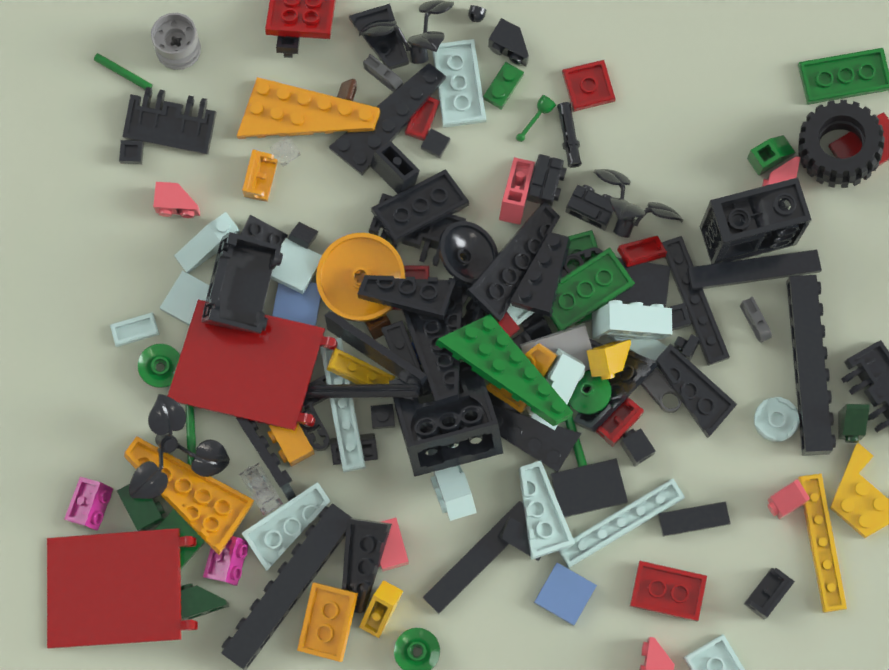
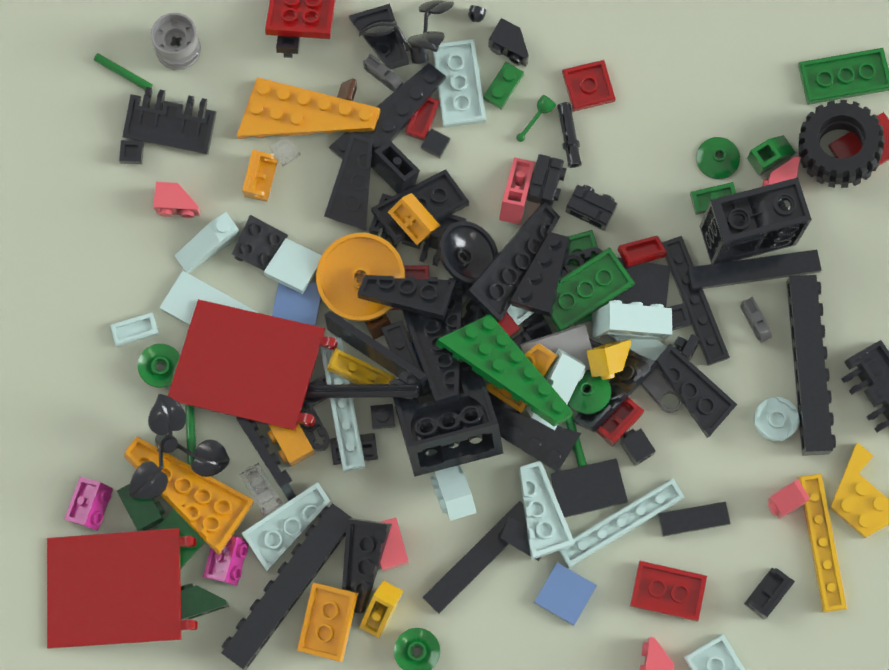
(240, 283): black windscreen -> none
(303, 235): black tile -> none
(351, 189): none -> black wing
(413, 218): none -> light orange hinge
(626, 211): black plant -> none
(702, 197): none -> green plate
(718, 167): none -> green dish
(853, 422): dark green slope -> none

